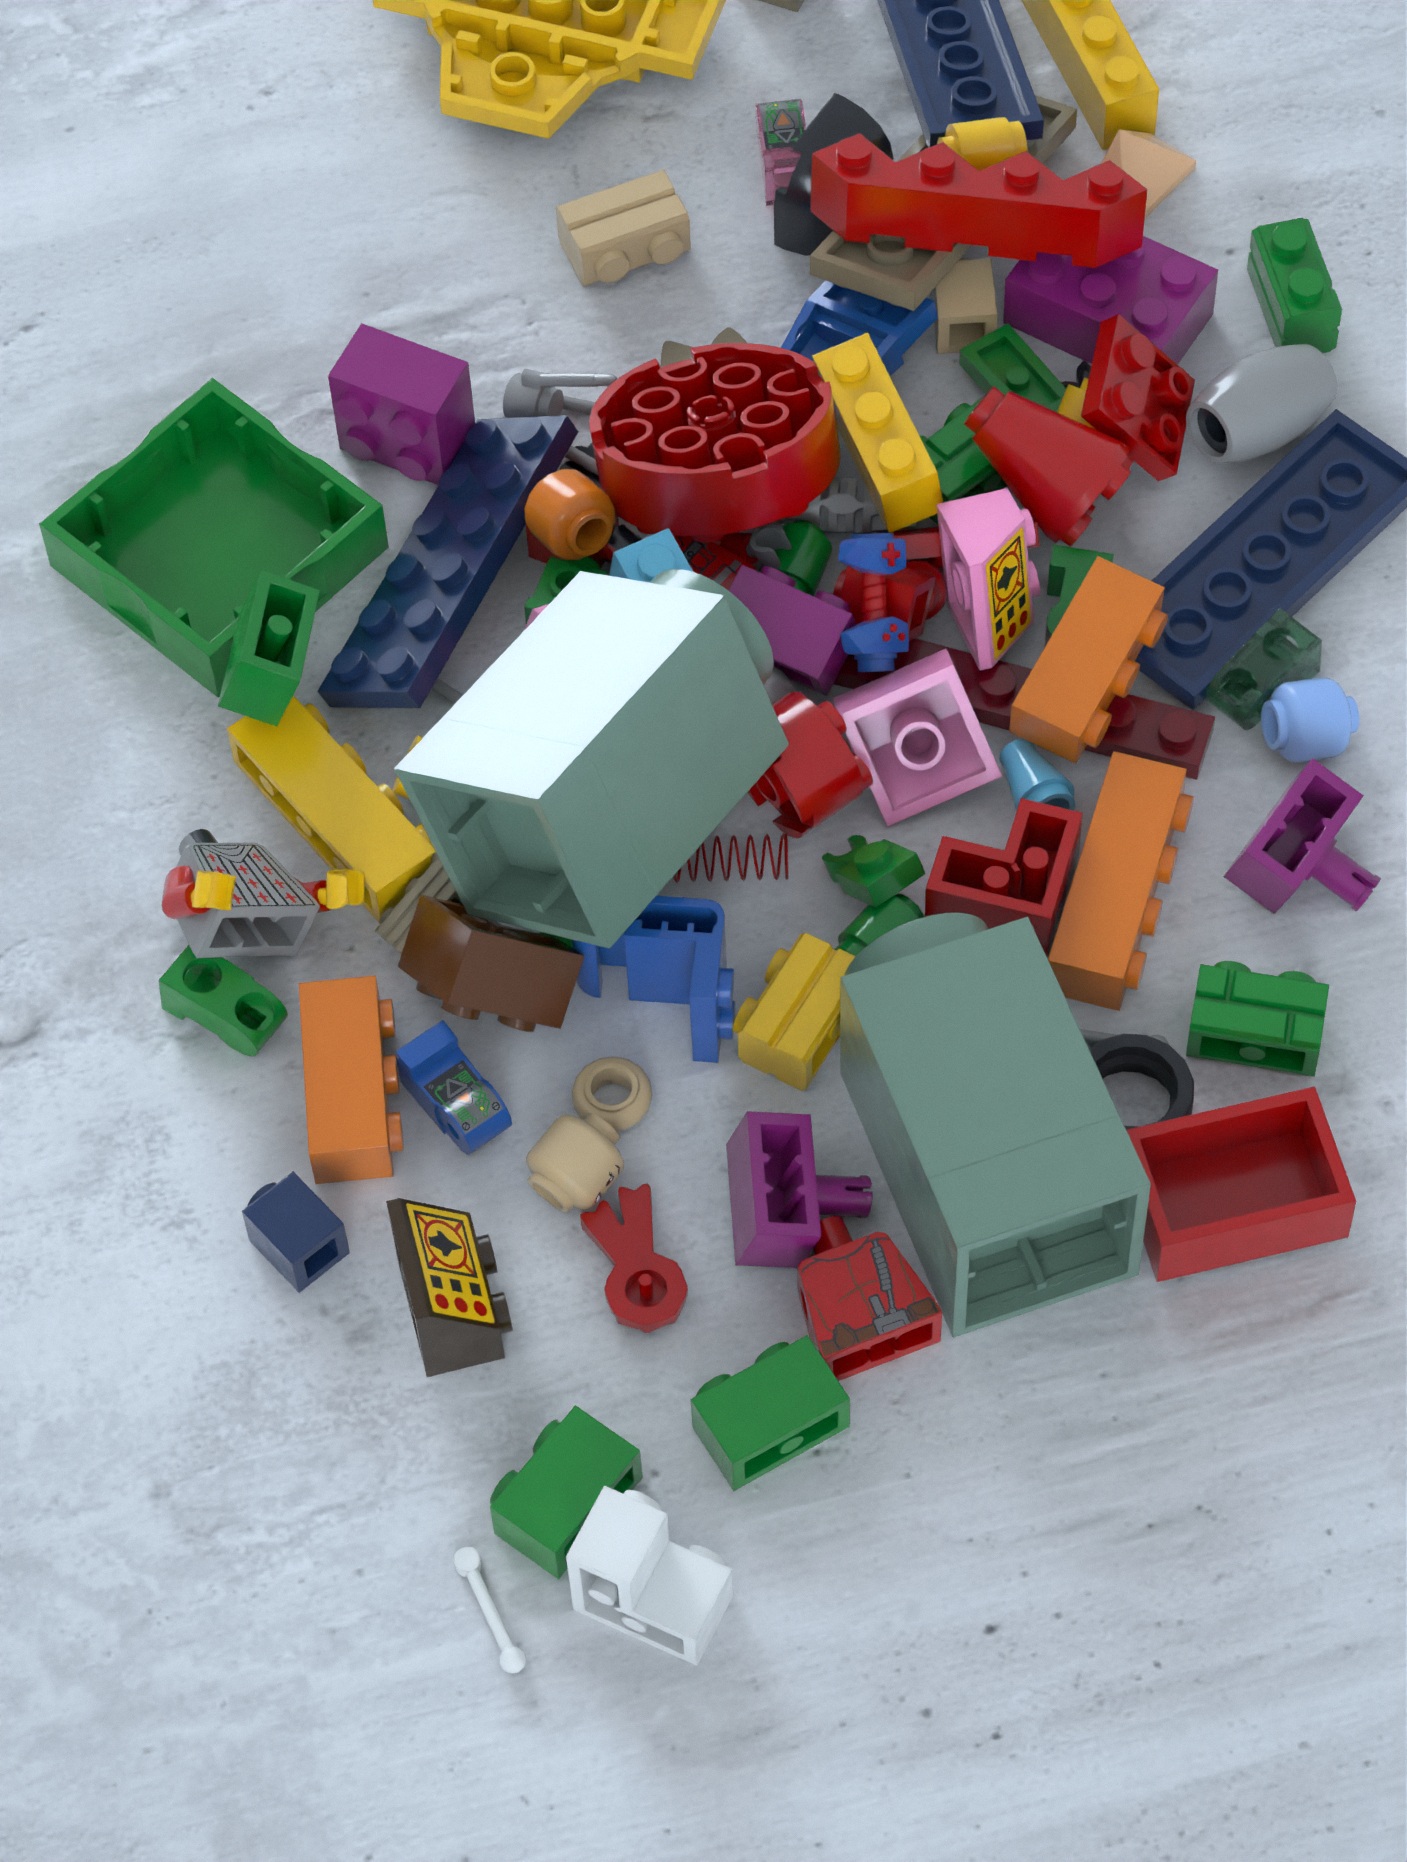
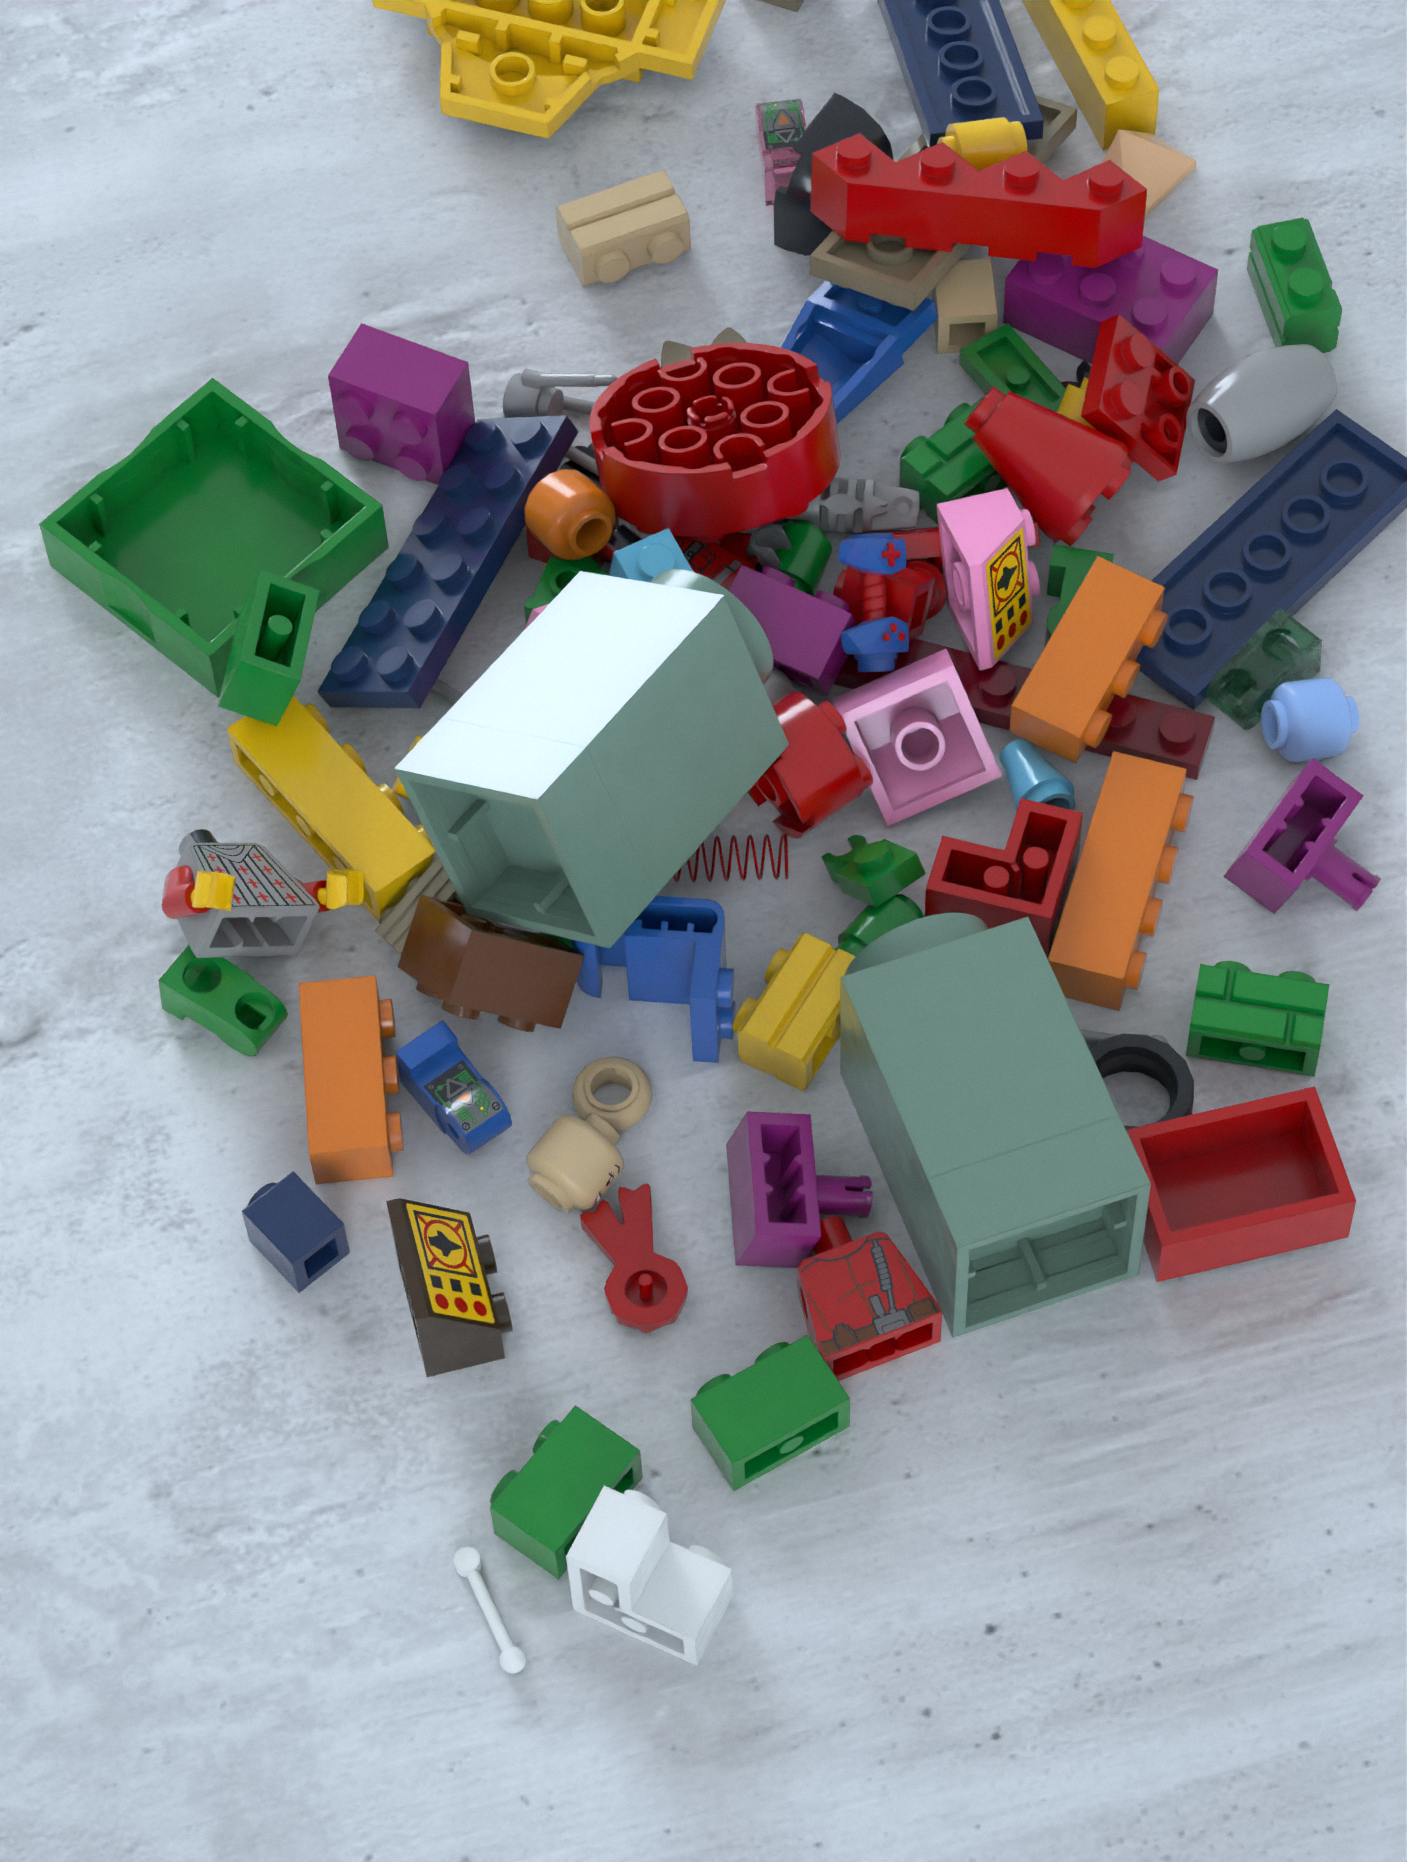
(880, 434): yellow brick -> none

